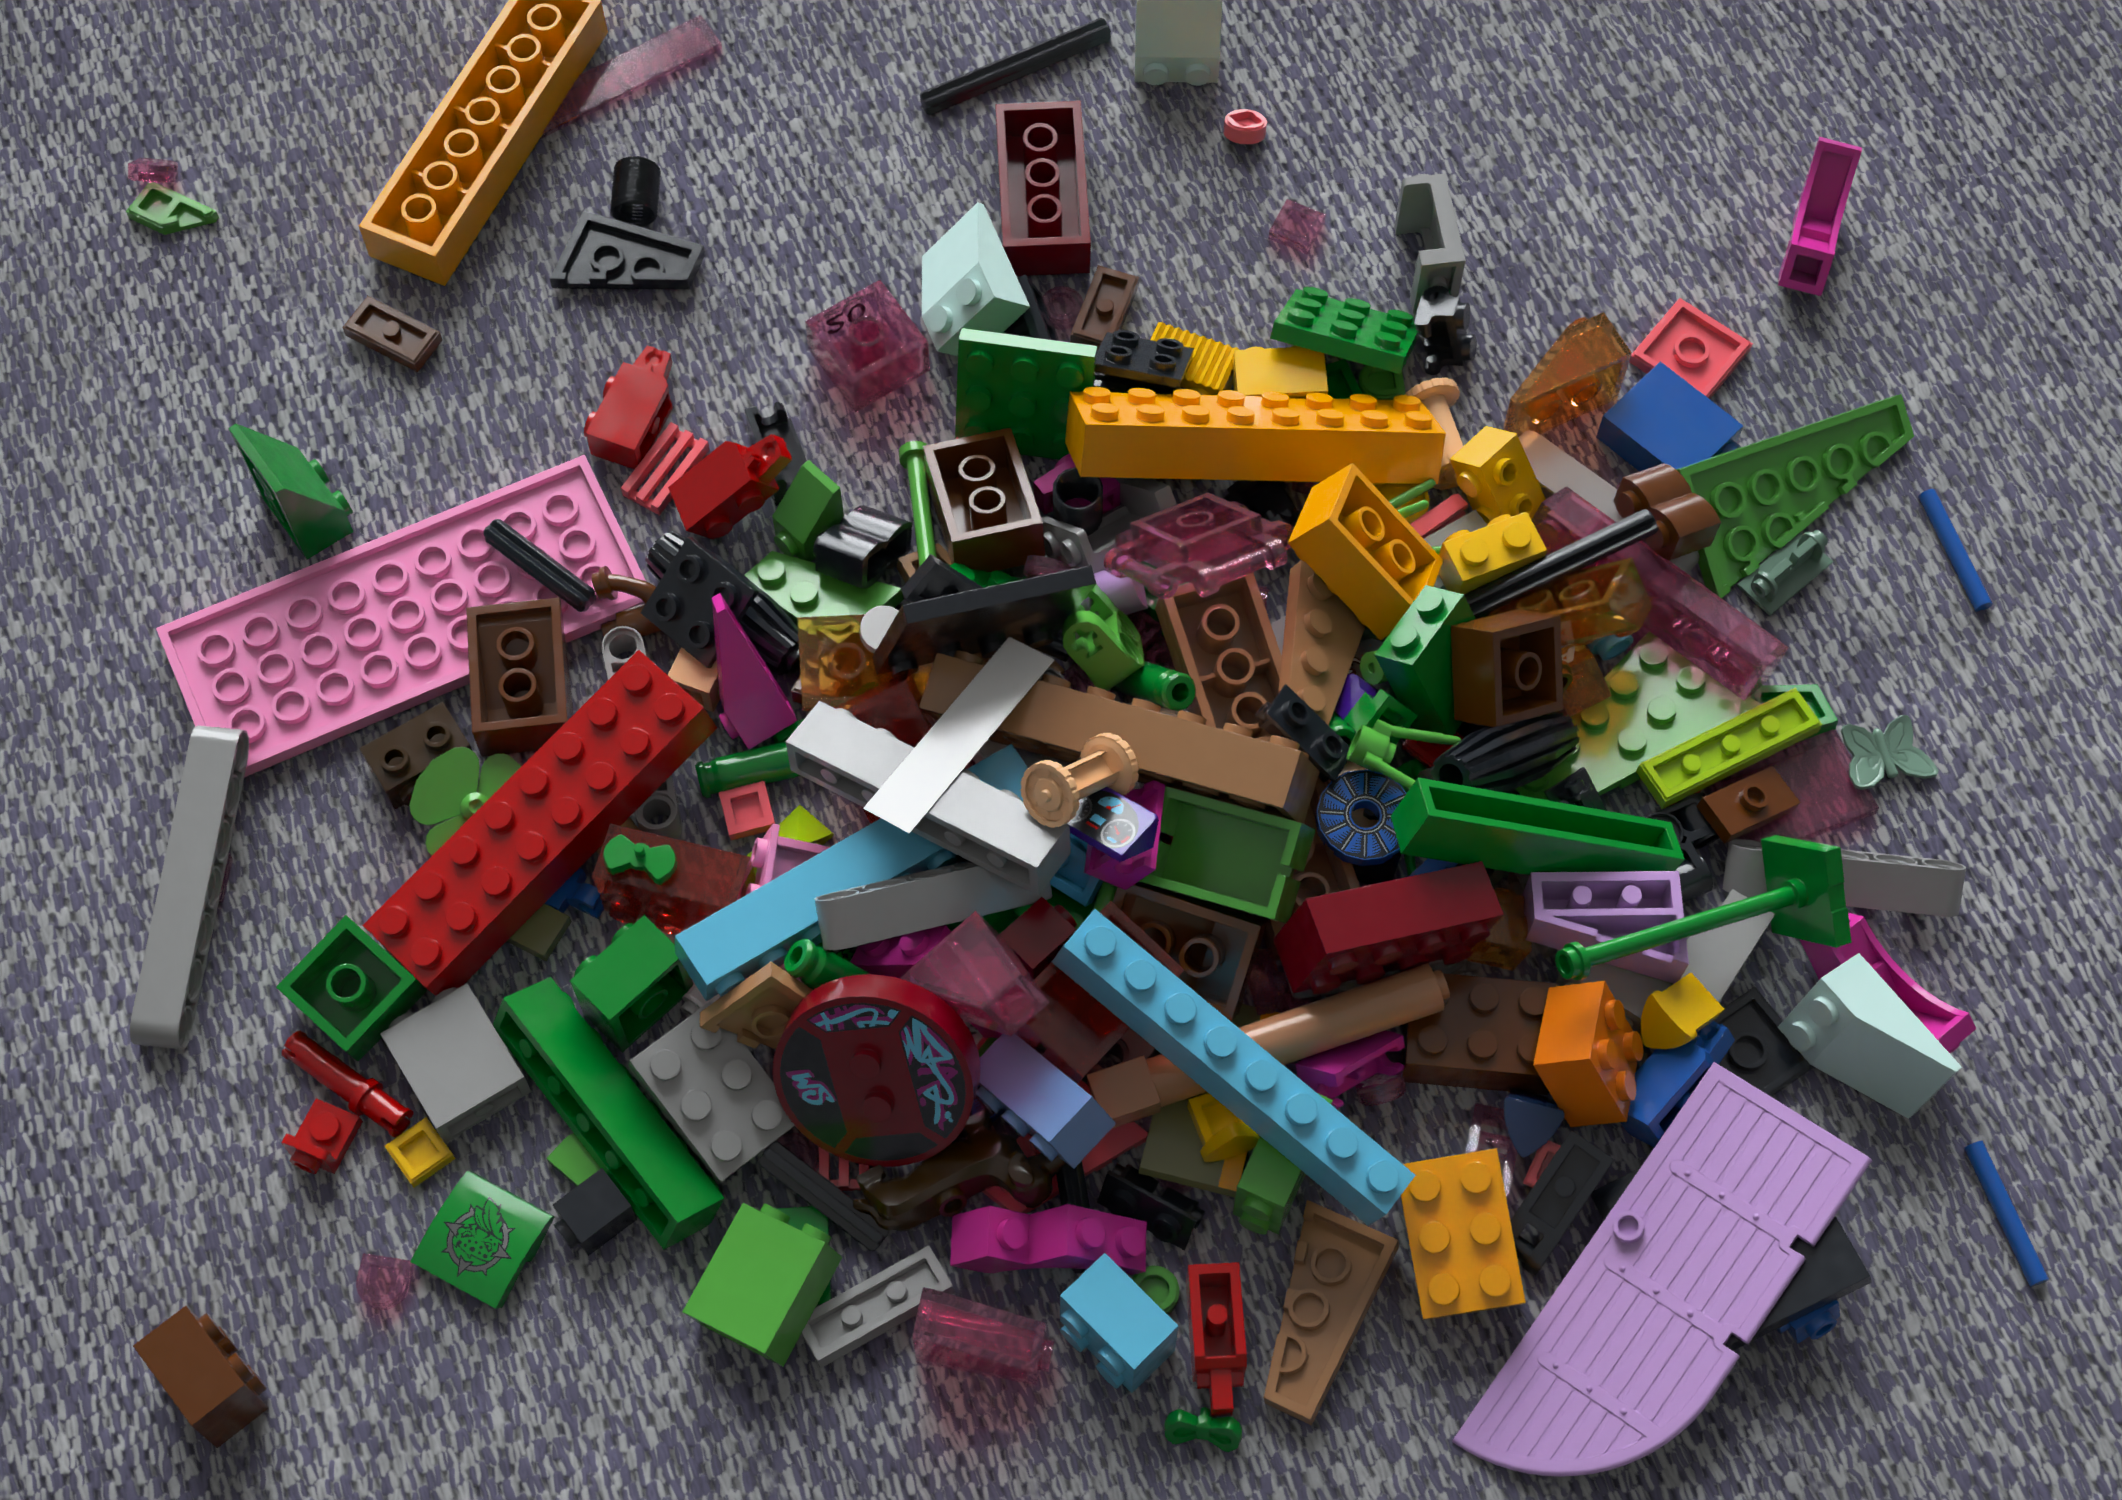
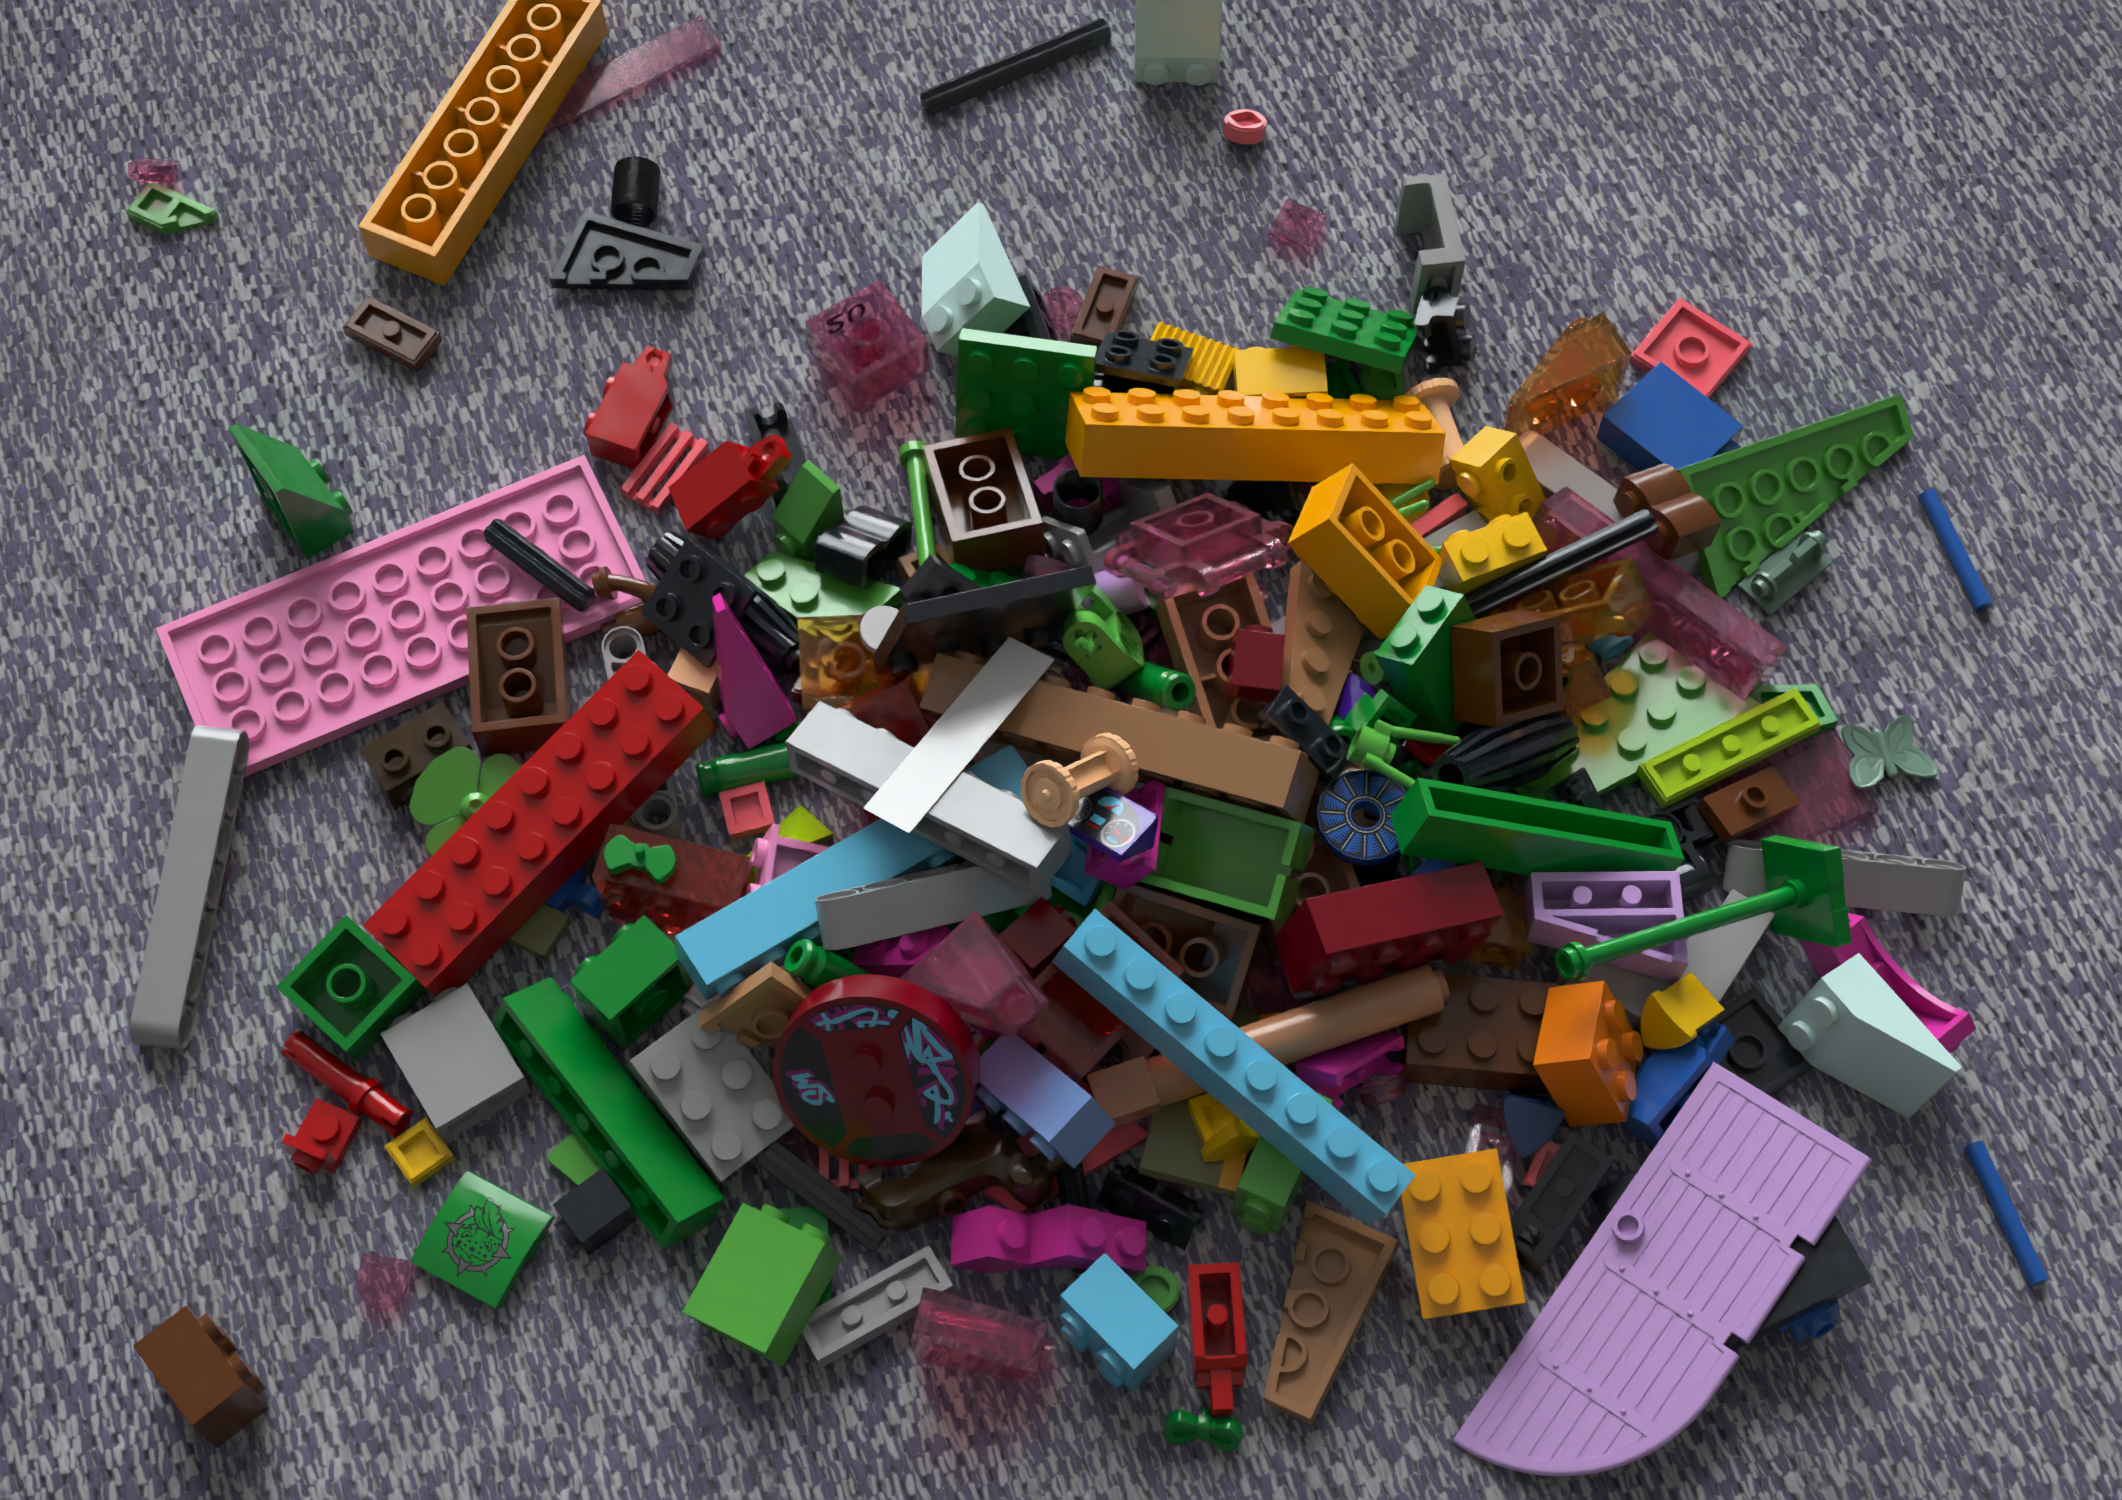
(1043, 187): dark red brick -> none
(1255, 664): none -> dark red brick
(1819, 216): dark pink arch -> none

